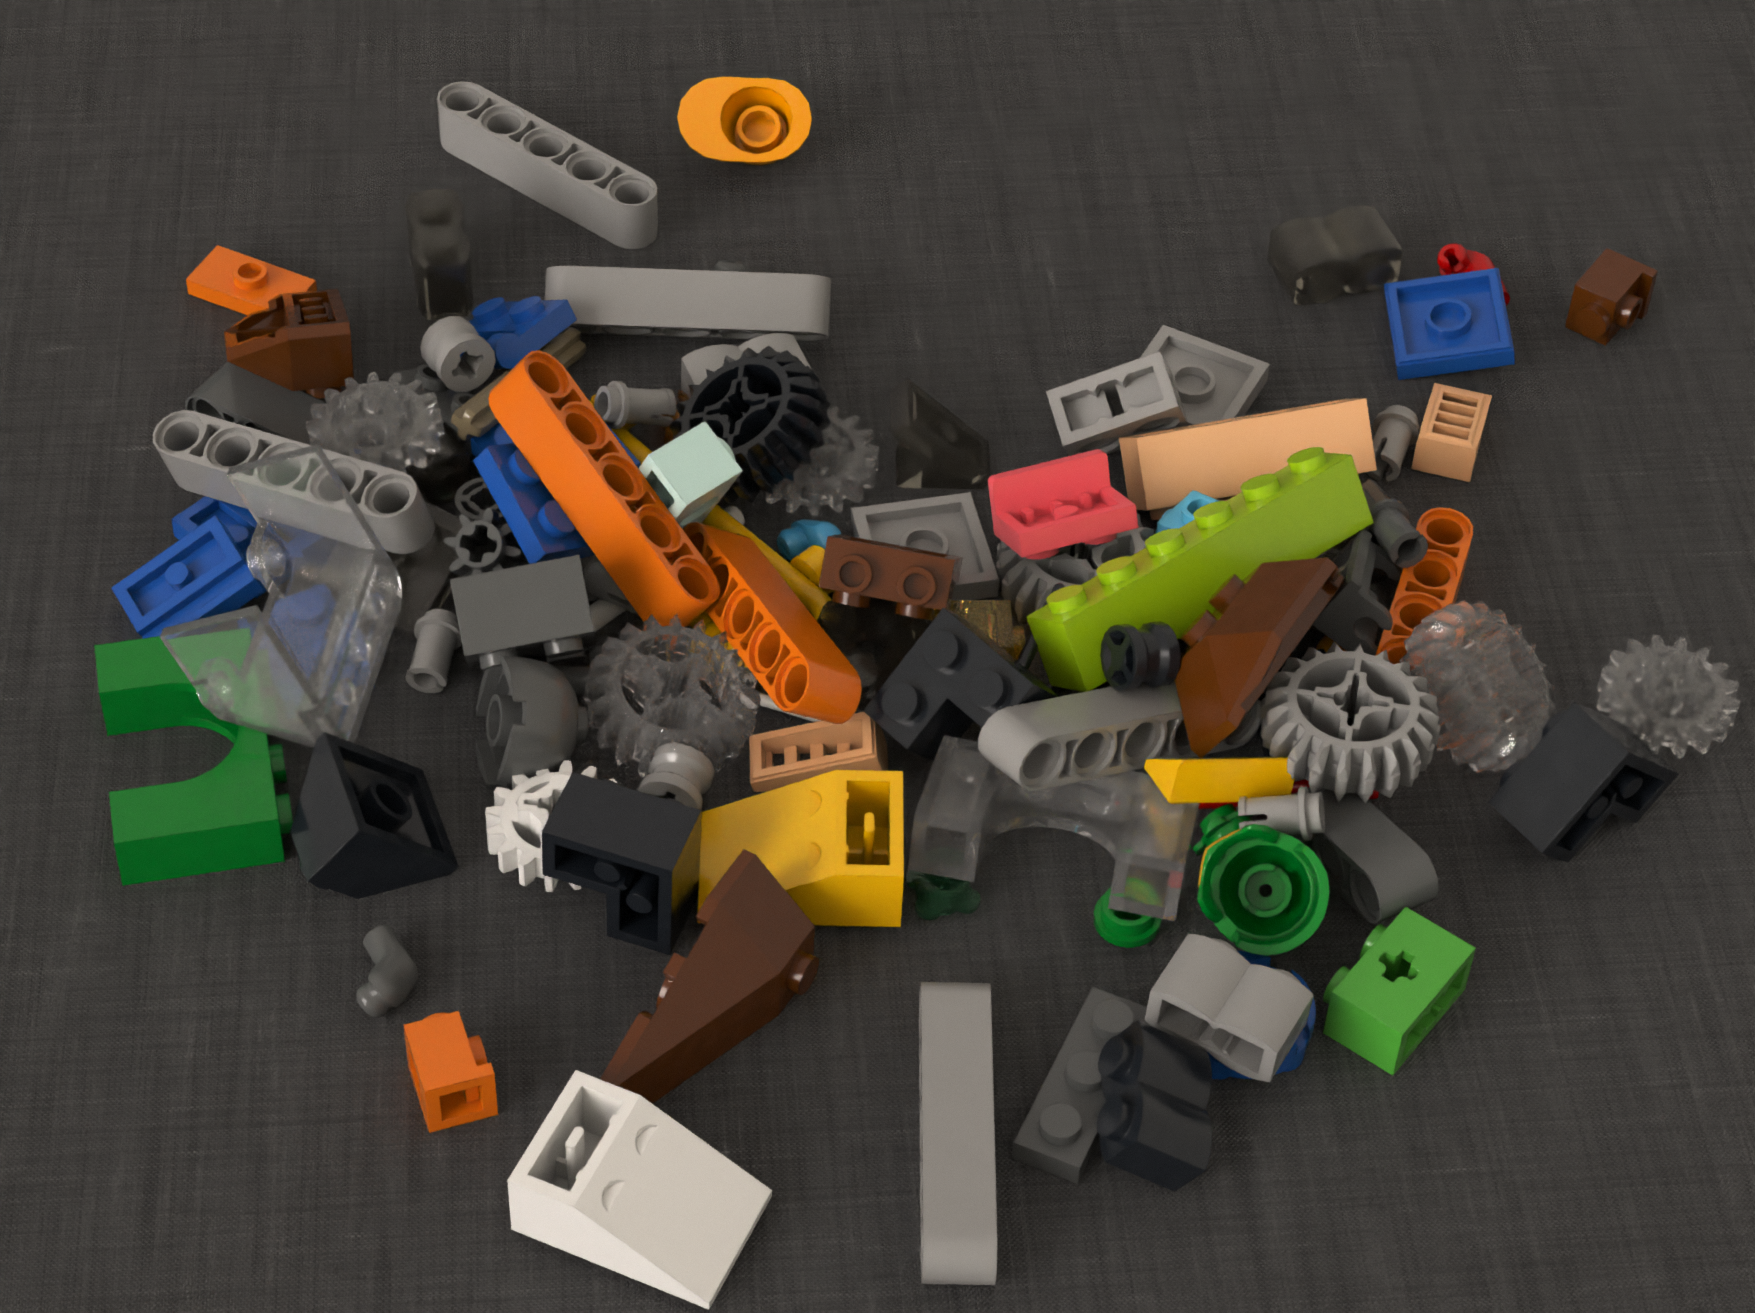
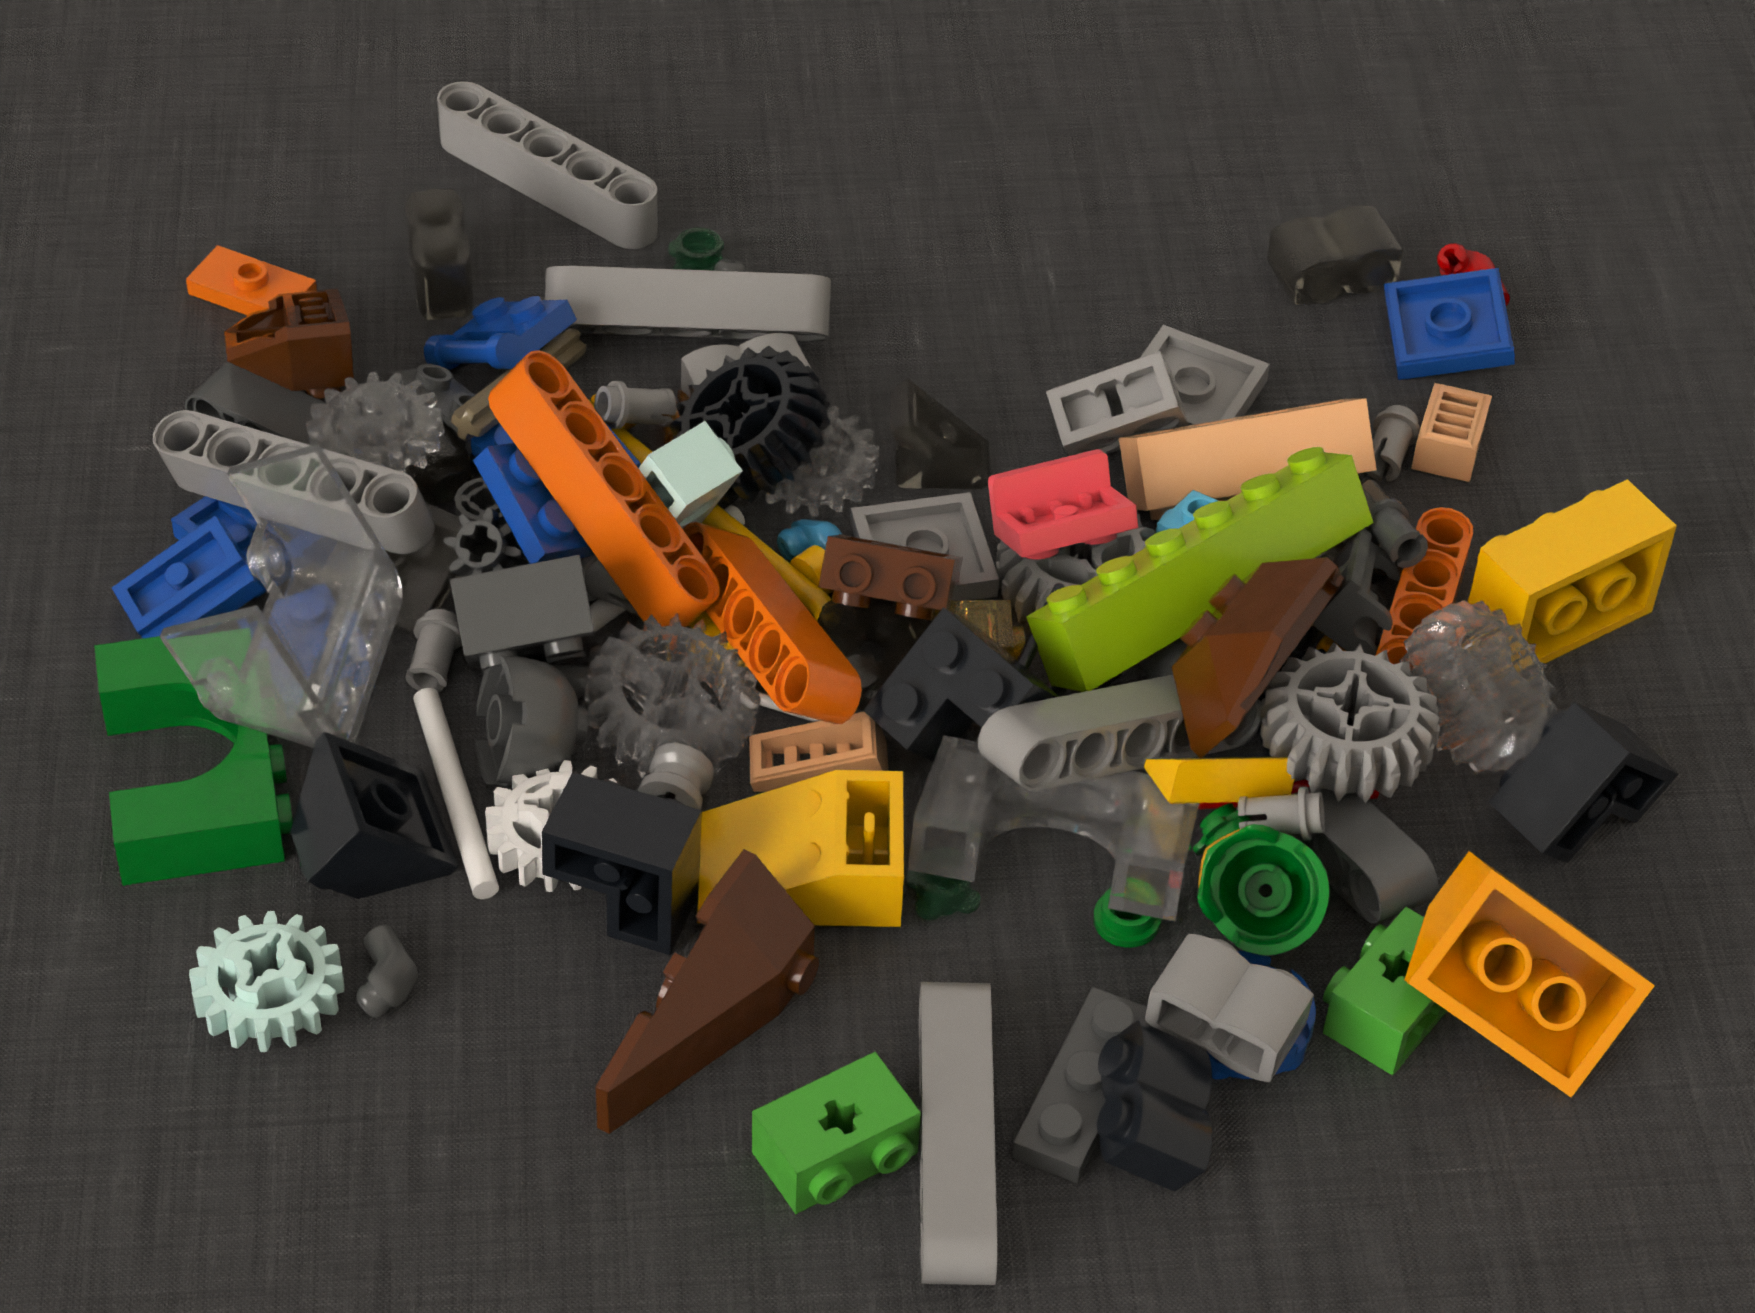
(267, 981): none -> light aqua gear
(442, 351): light grey wheel -> none
(449, 1072): orange brick -> none
(456, 794): none -> white bar
(634, 1192): white slope -> none
(697, 249): none -> clear green plate
(744, 119): light orange piece -> none
(836, 1133): none -> bright green brick
(1140, 655): black wheel -> none
(1523, 975): none -> light orange slope
(1577, 569): none -> yellow brick
(1610, 296): reddish brown brick -> none
(1669, 695): clear gear -> none

